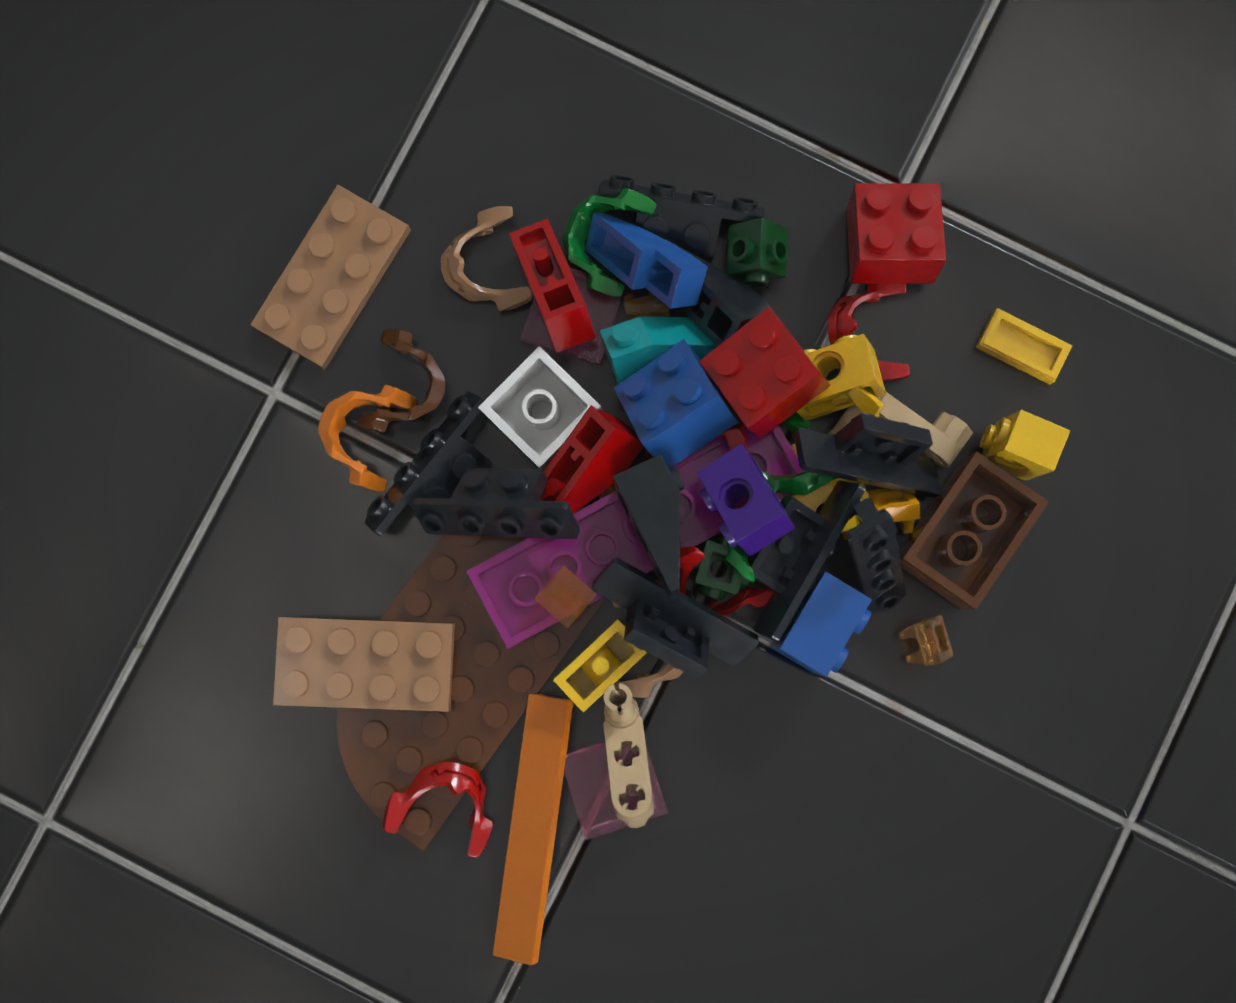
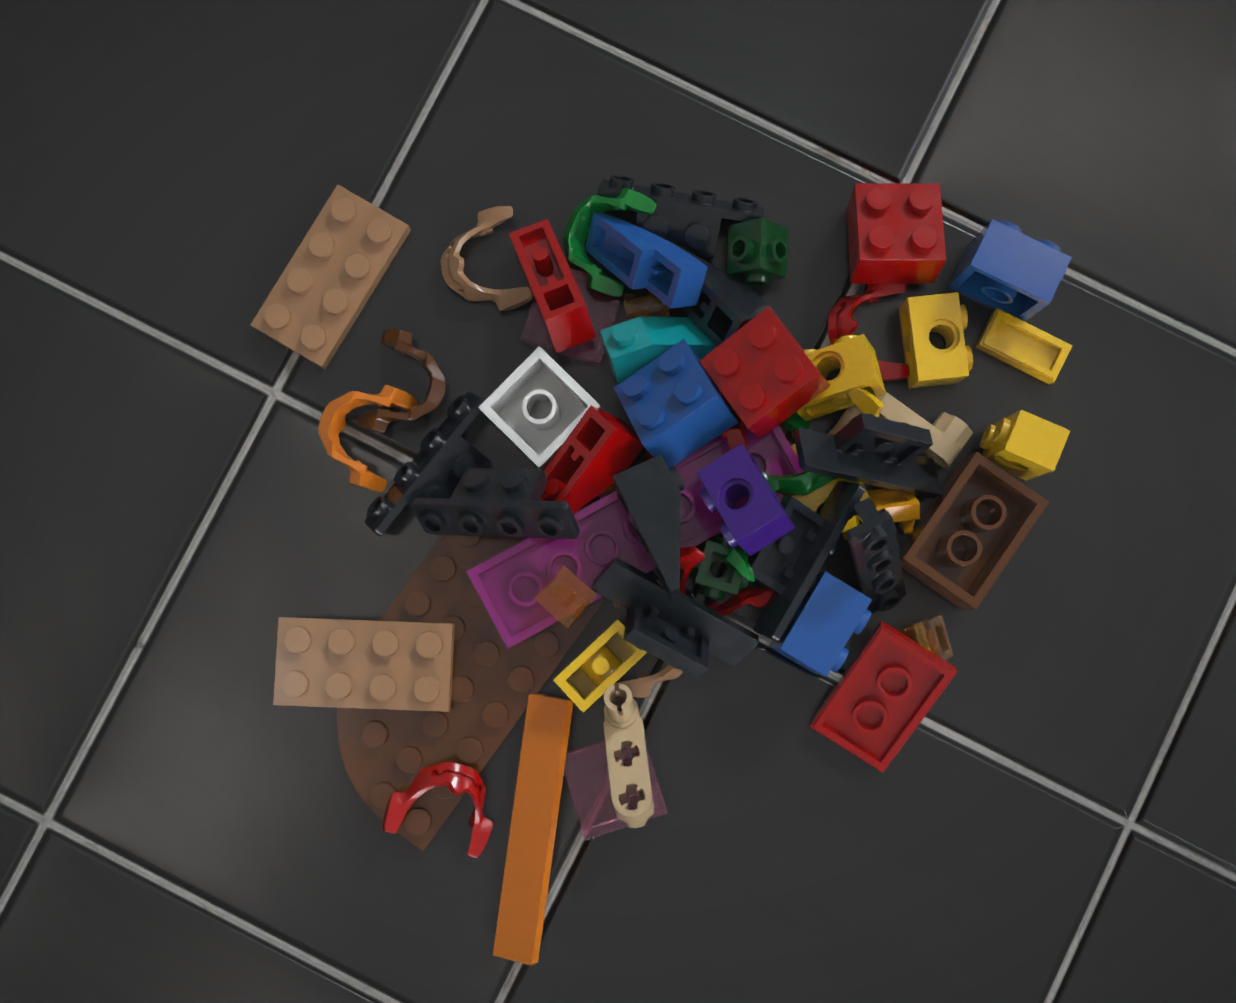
(882, 696): none -> red tile
(926, 363): none -> yellow brick
(1010, 270): none -> blue brick

